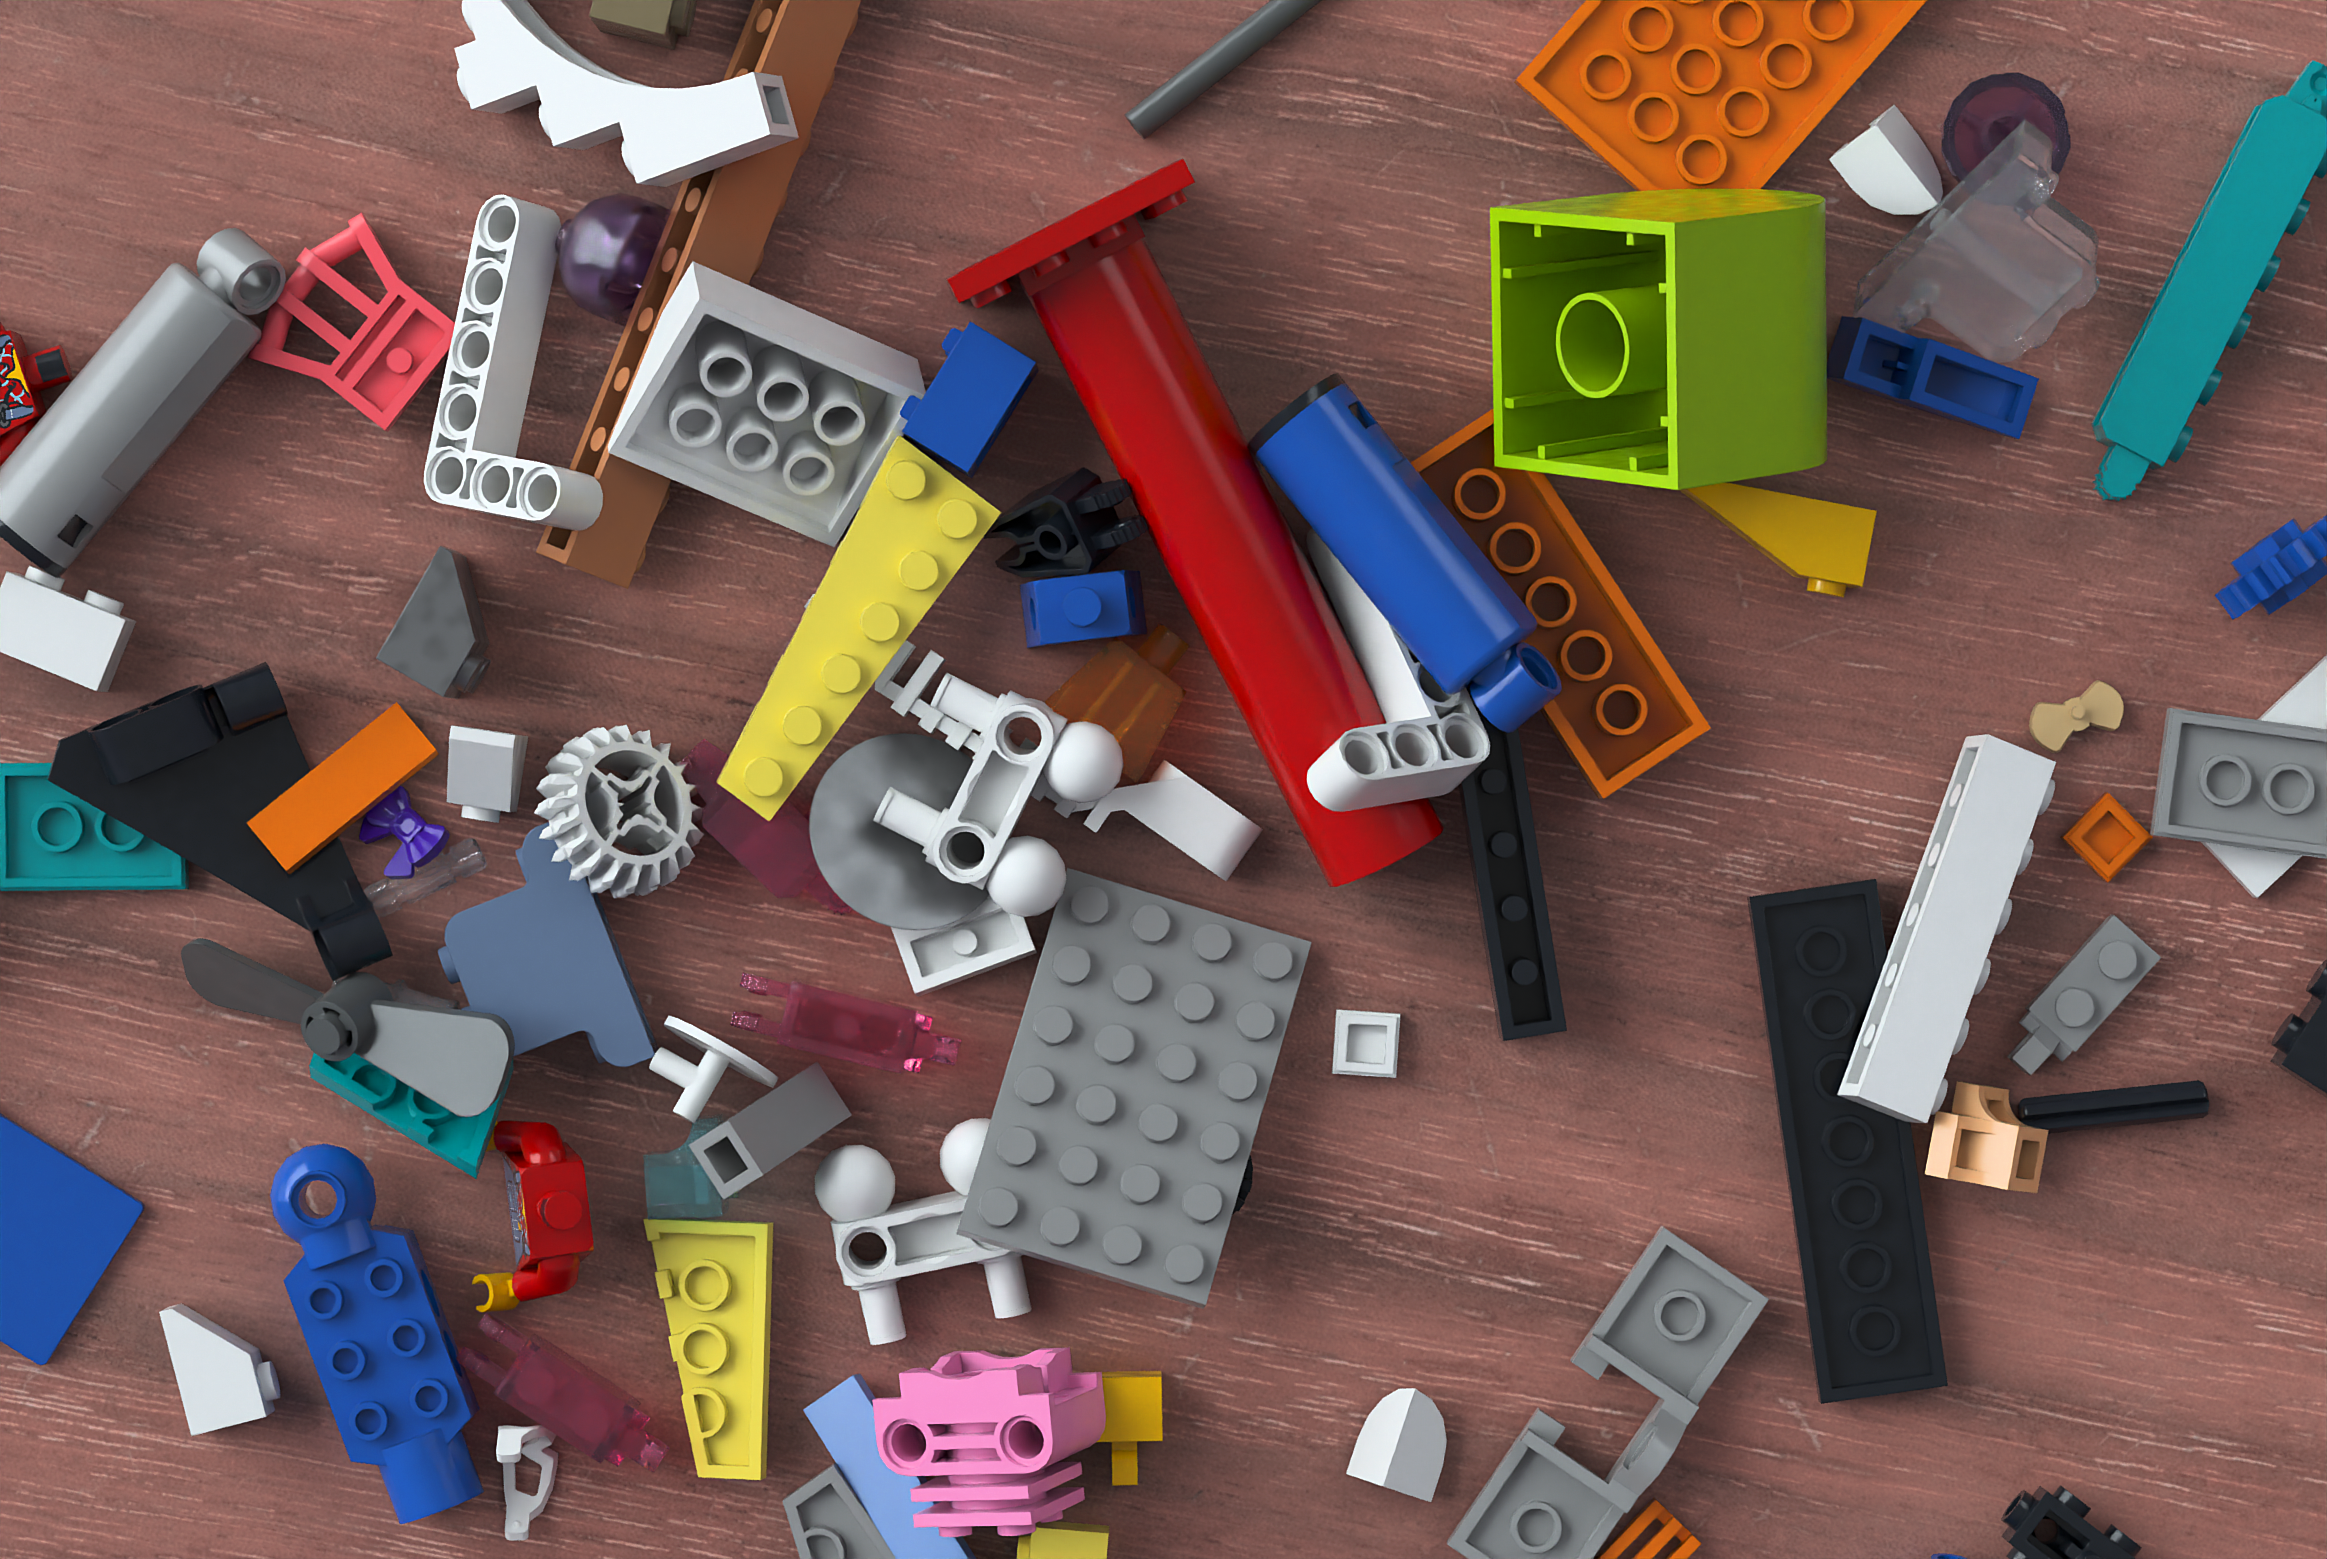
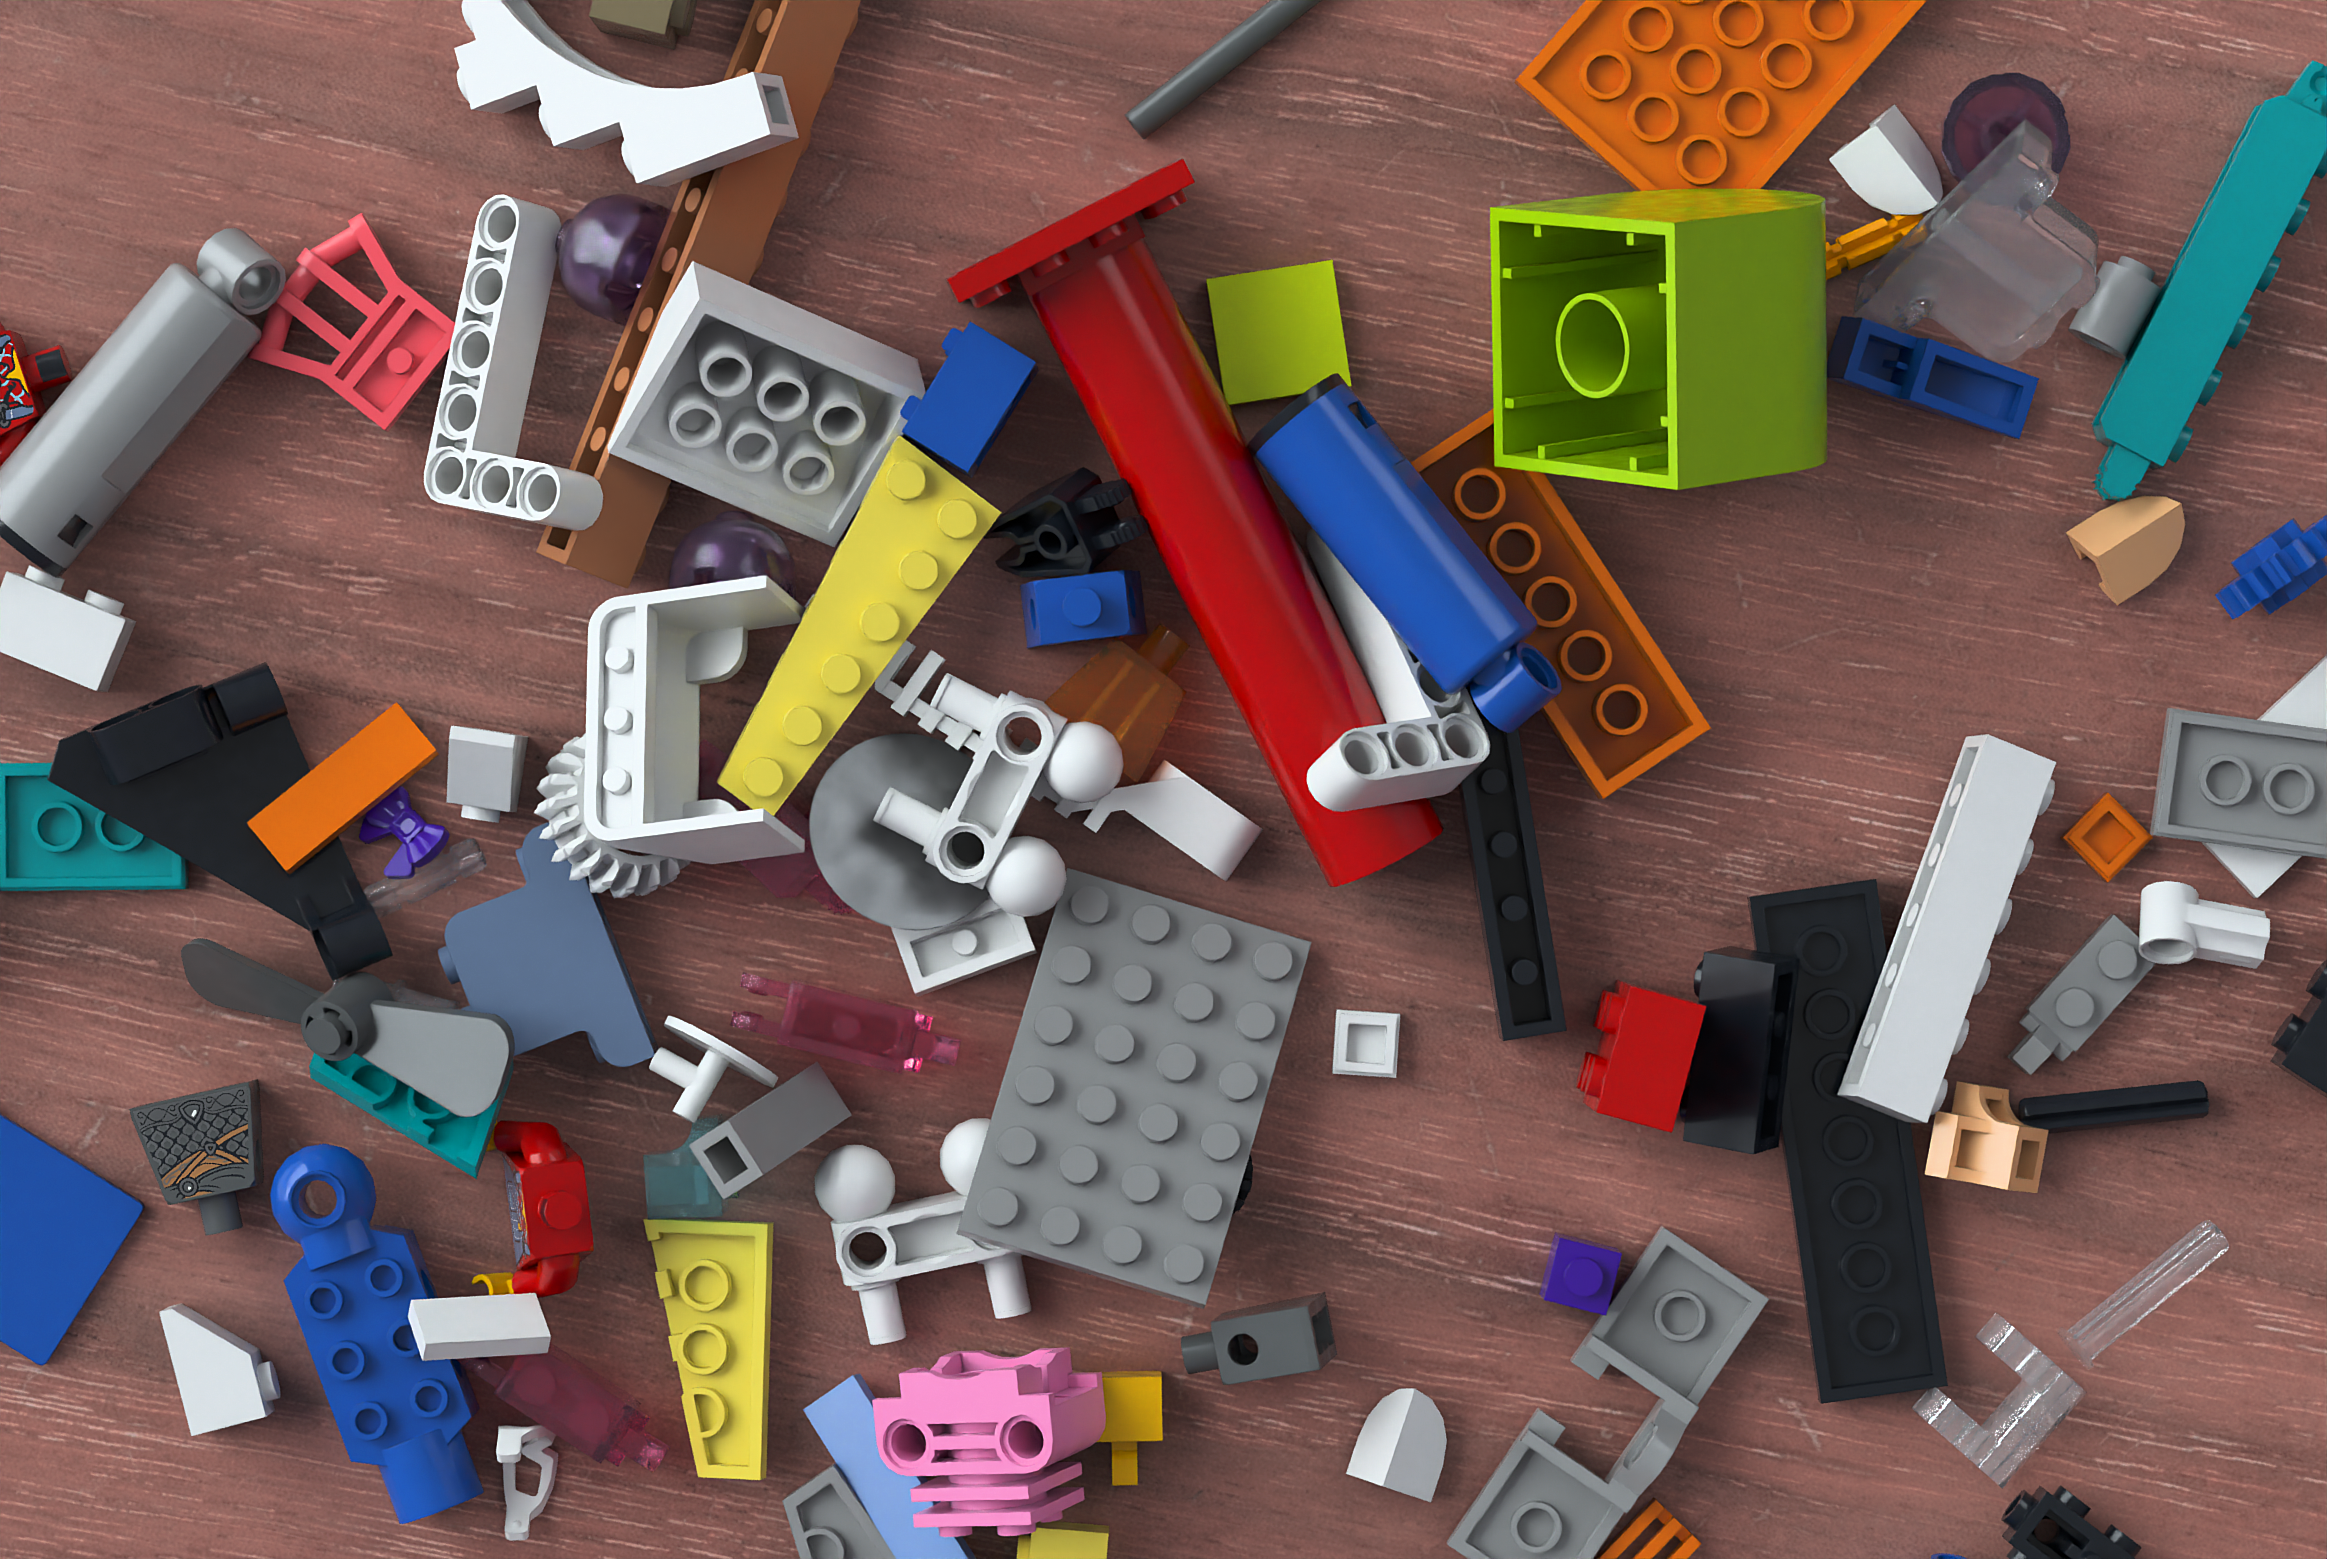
(205, 1149): none -> torso
(441, 630): flat silver slope -> none
(479, 1326): none -> white tile
(645, 719): none -> white windscreen
(732, 550): none -> clear purple cylinder
(1277, 331): none -> neon yellow tile
(1289, 1334): none -> dark grey torso
(1580, 1273): none -> dark purple brick
(1640, 1055): none -> red brick
(1740, 1050): none -> black brick
(1800, 534): yellow slope -> none
(1867, 243): none -> light orange axle
(2020, 1420): none -> clear connector
(2054, 722): tan piece -> none
(2117, 308): none -> light grey brick
(2130, 542): none -> light nougat brick
(2144, 1292): none -> clear axle
(2182, 926): none -> white piece

